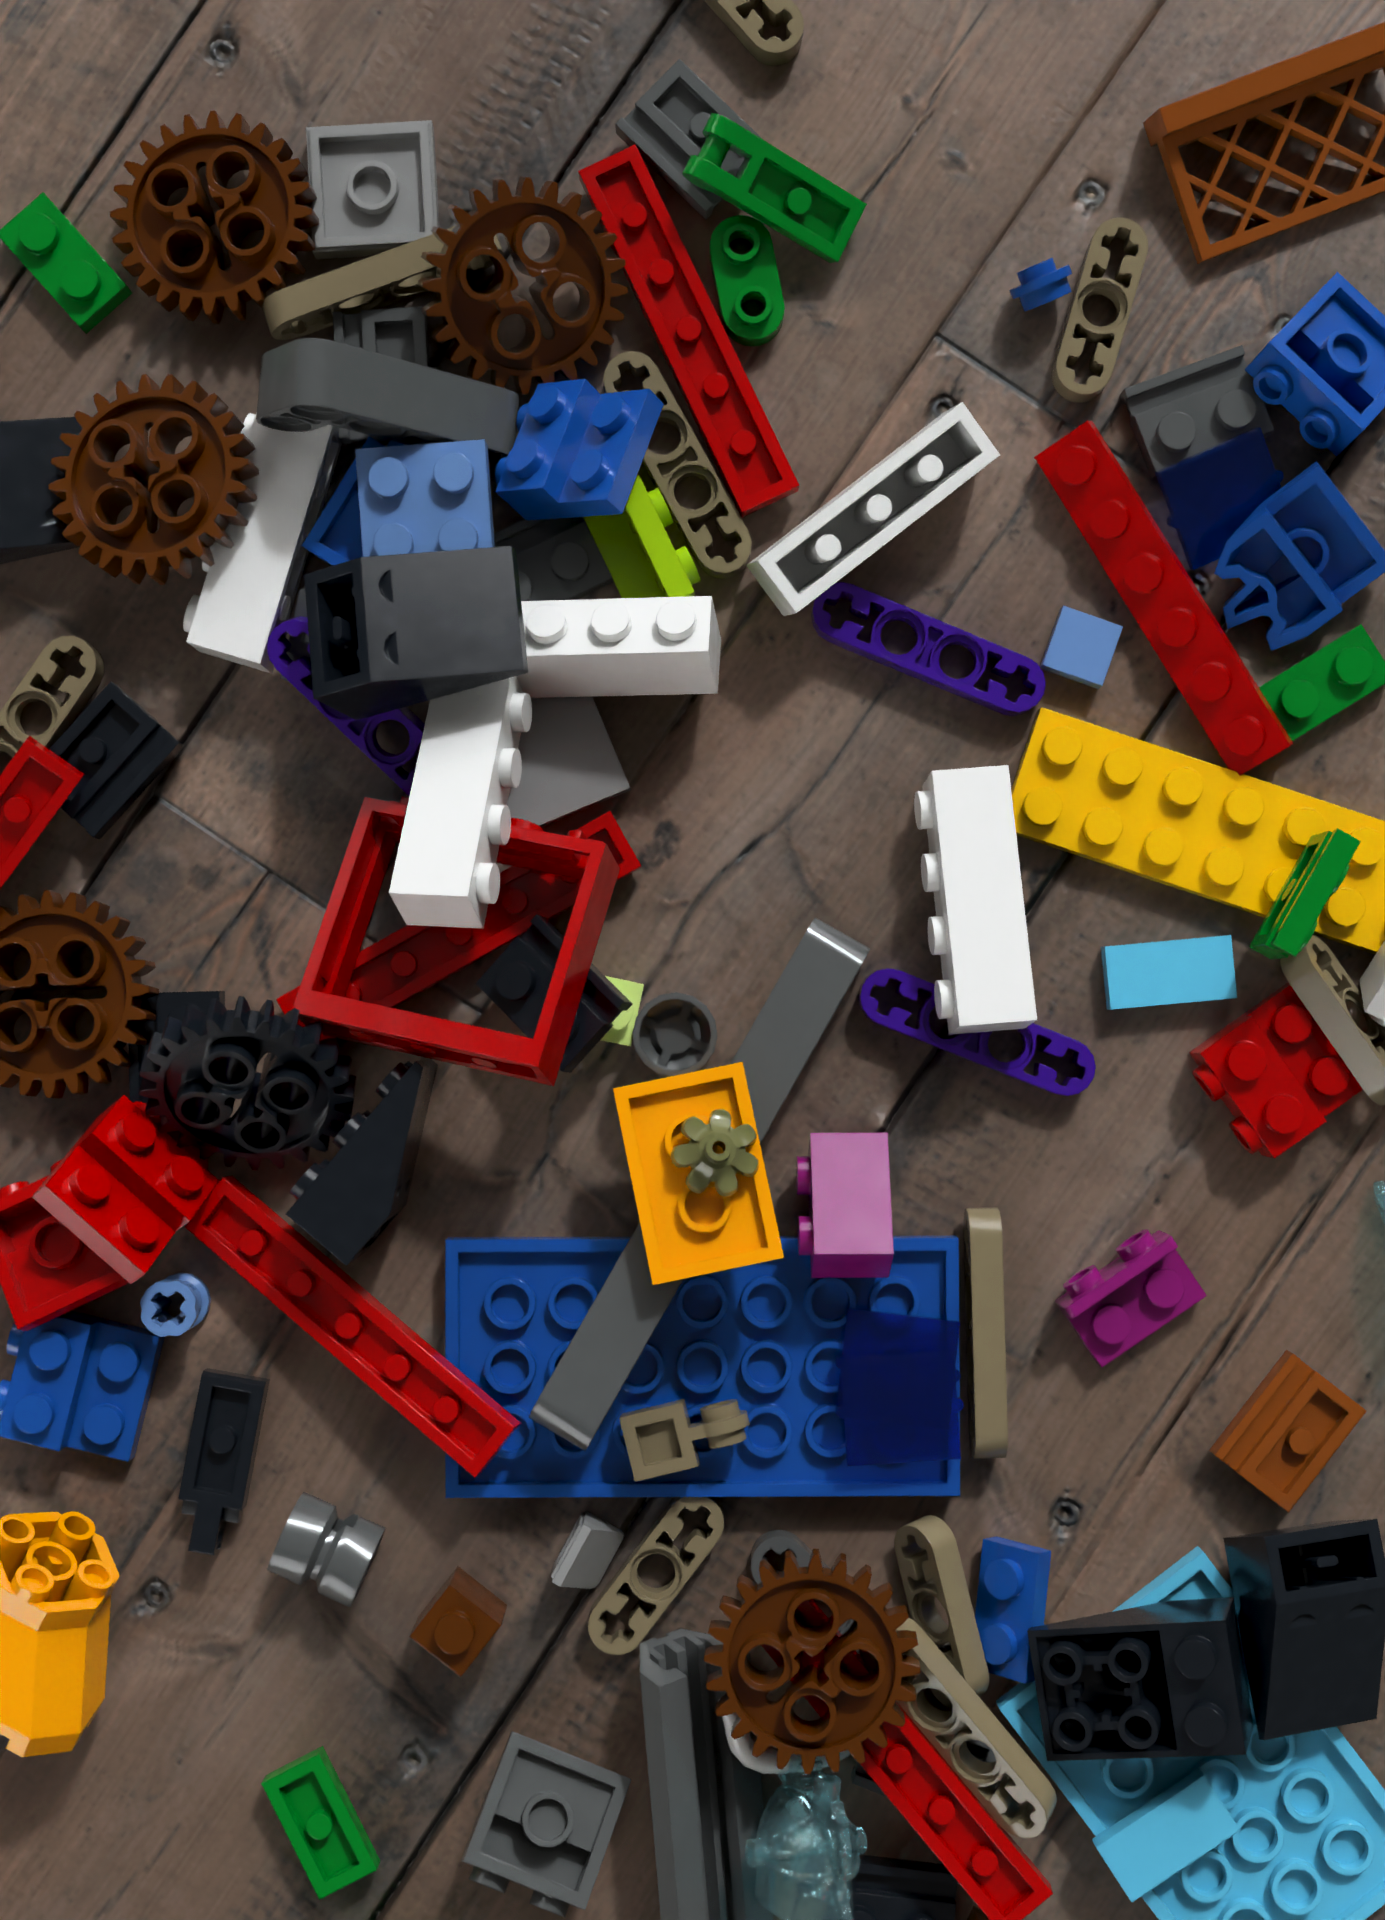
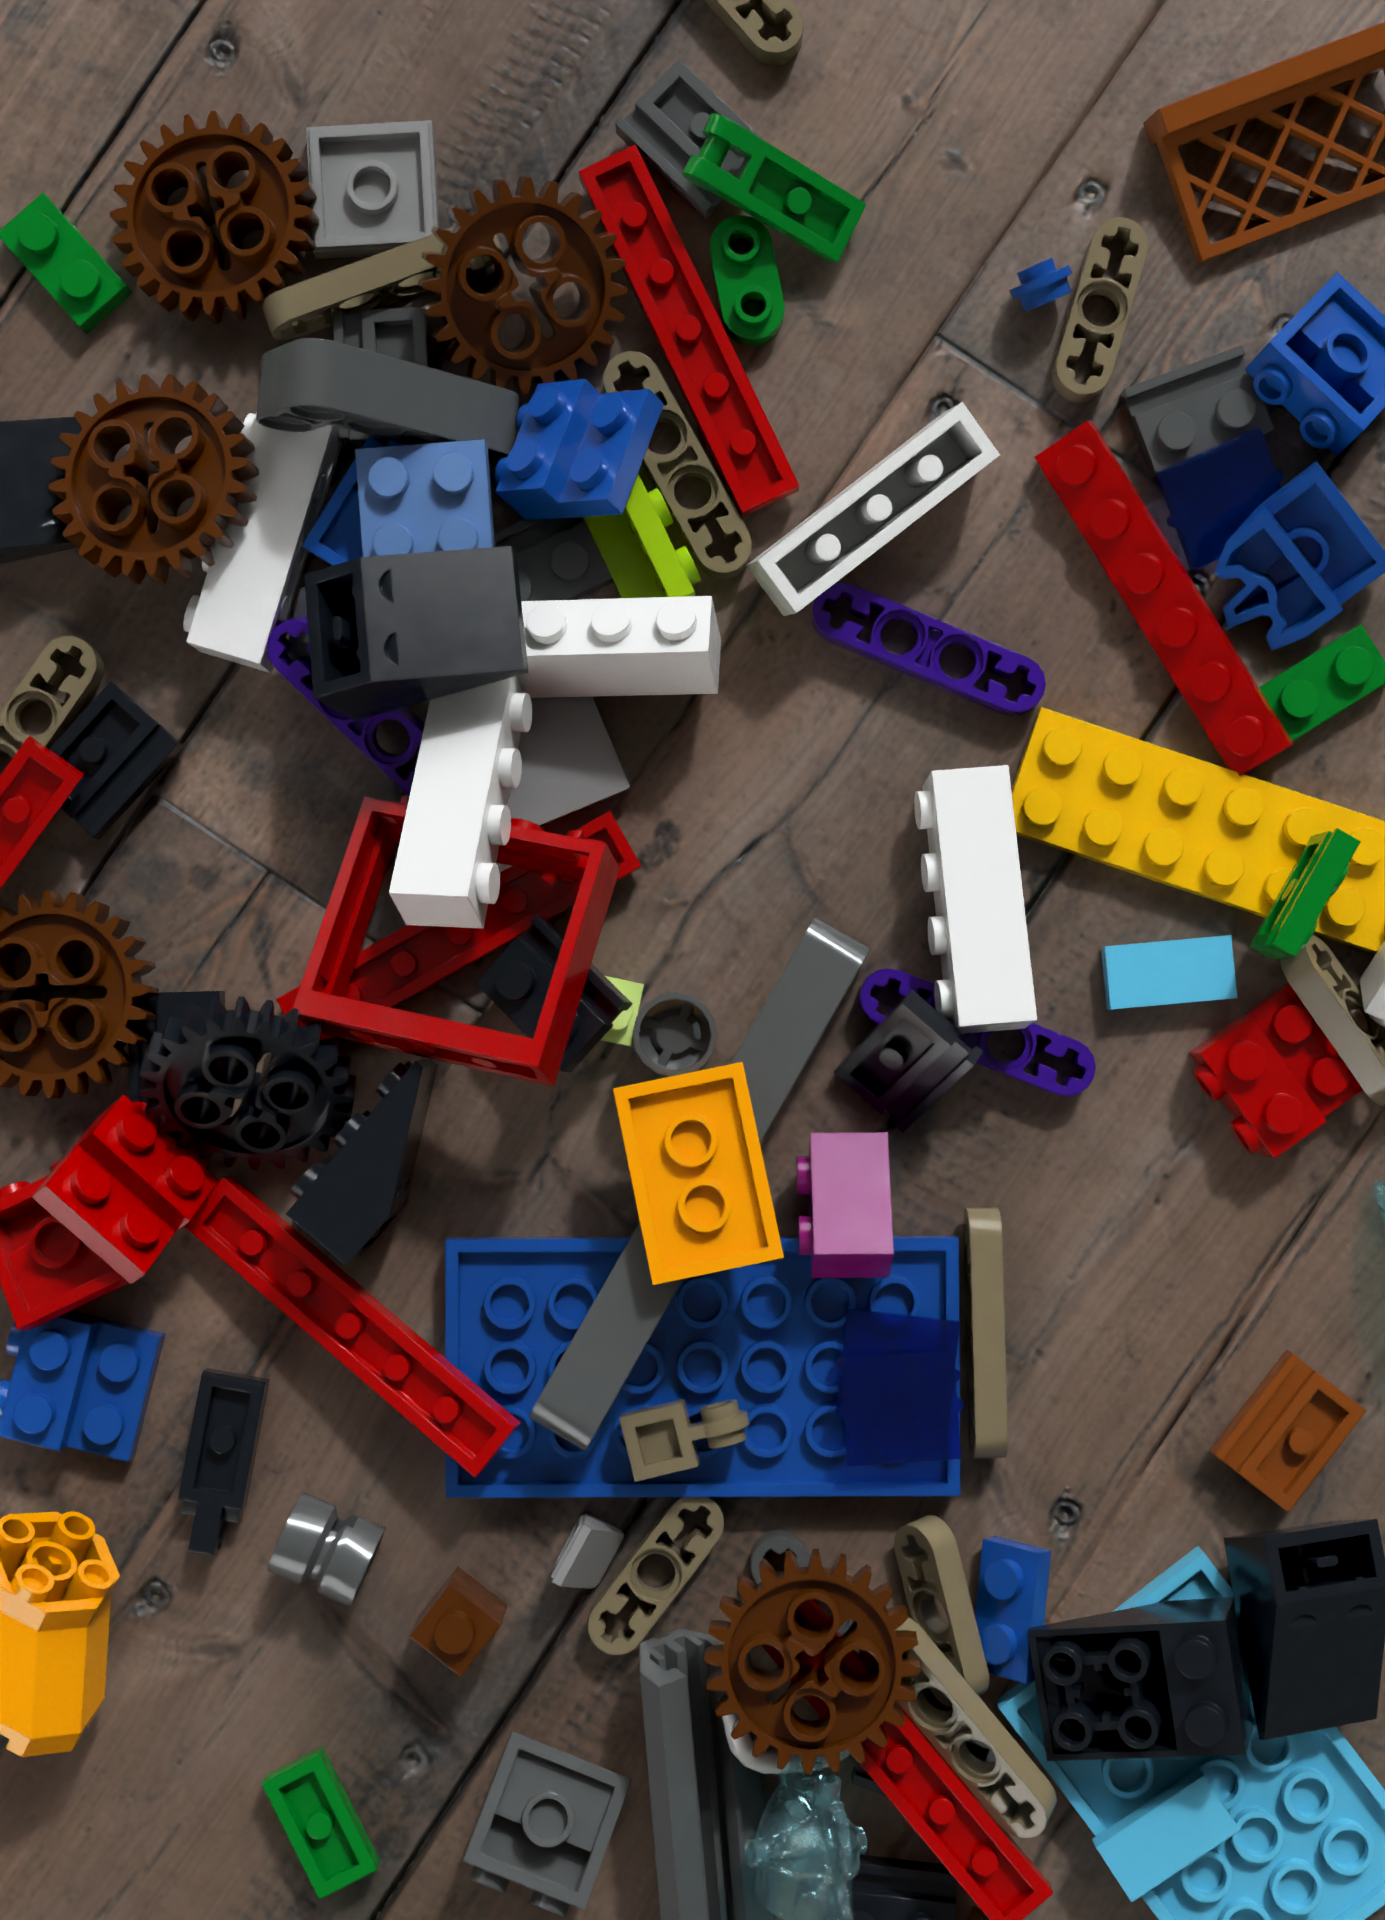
(157, 1300): medium blue bush -> none
(714, 1167): olive plant -> none
(907, 1061): none -> black plate
(1081, 647): medium blue tile -> none
(1129, 1295): magenta bracket -> none

